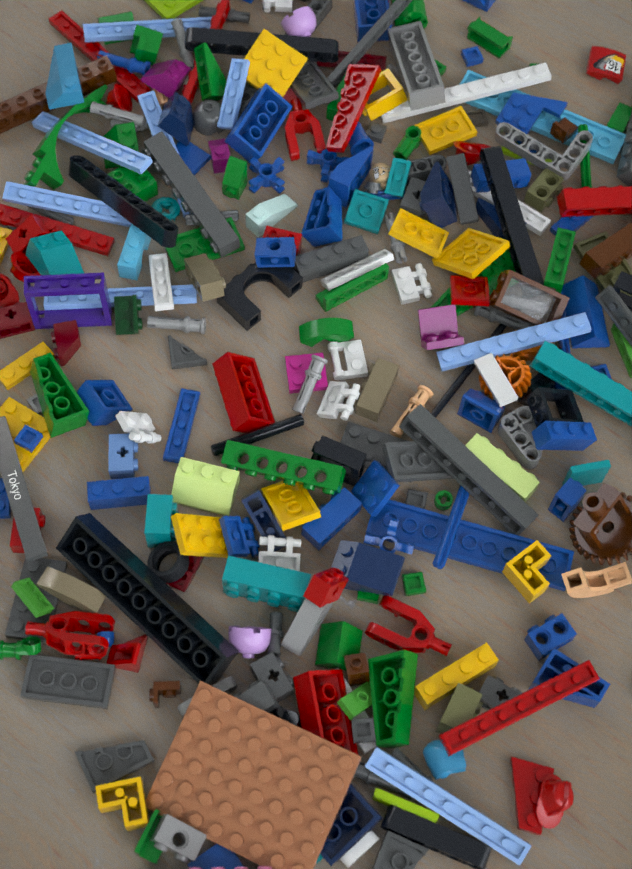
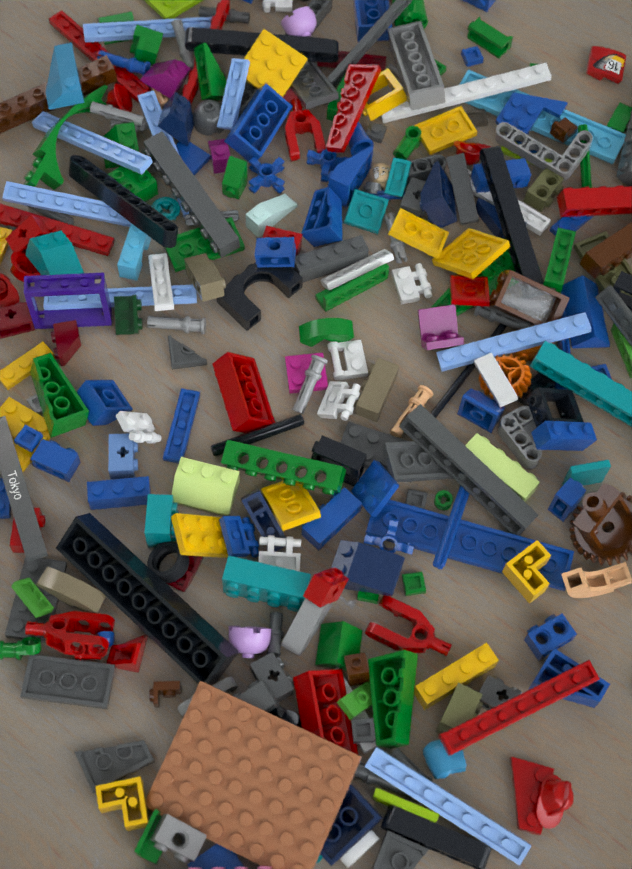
(55, 460): none -> blue brick

